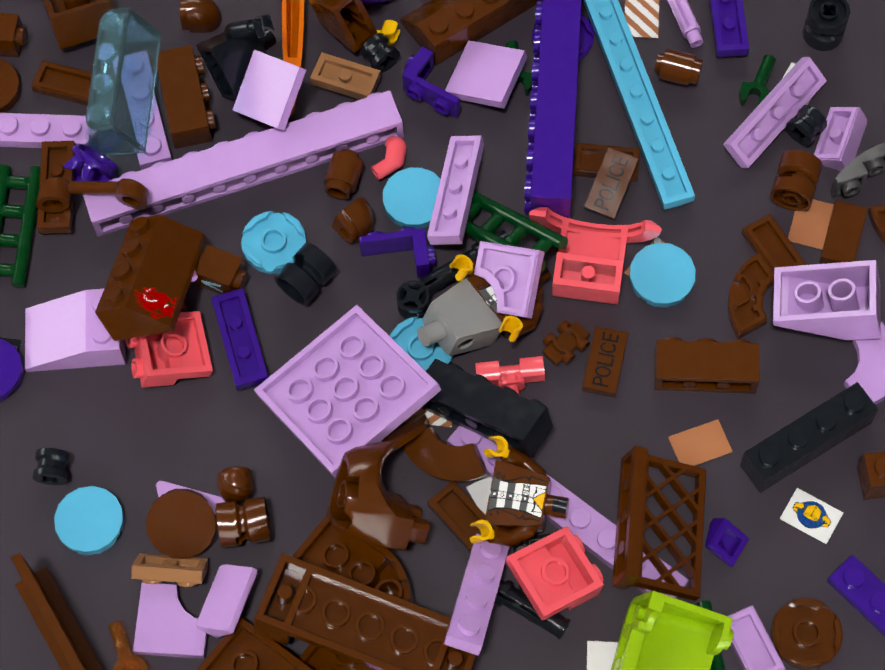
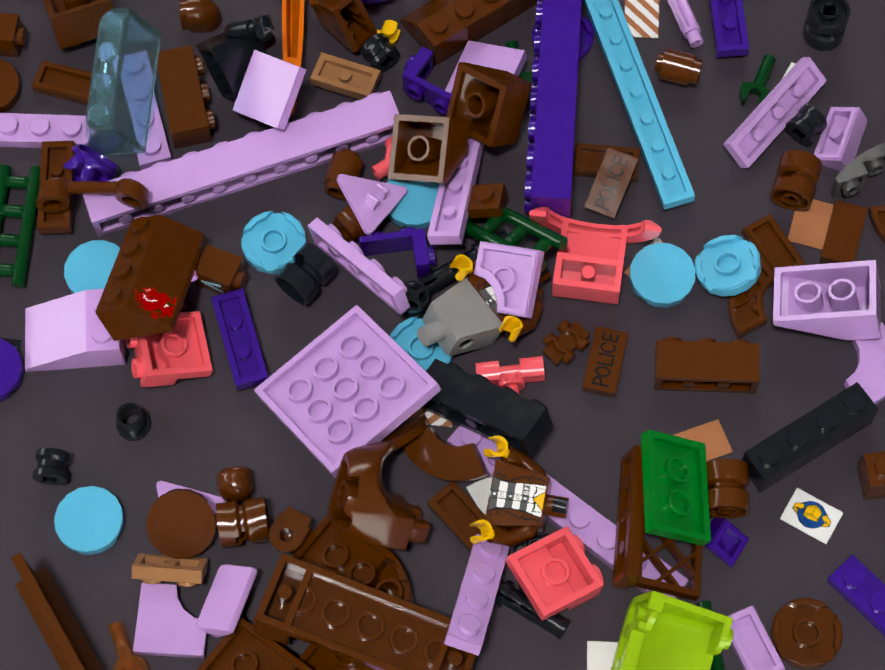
(90, 265): none -> medium azure tile
(136, 430): none -> black piece
(290, 531): none -> reddish brown piece
(366, 271): none -> lavender plate
(370, 199): none -> lavender piece
(427, 147): none -> reddish brown slope
(487, 200): none -> reddish brown plate
(490, 101): none -> reddish brown slope
(675, 488): none -> green plate
(726, 488): none -> reddish brown wheel
(728, 265): none -> medium azure tile

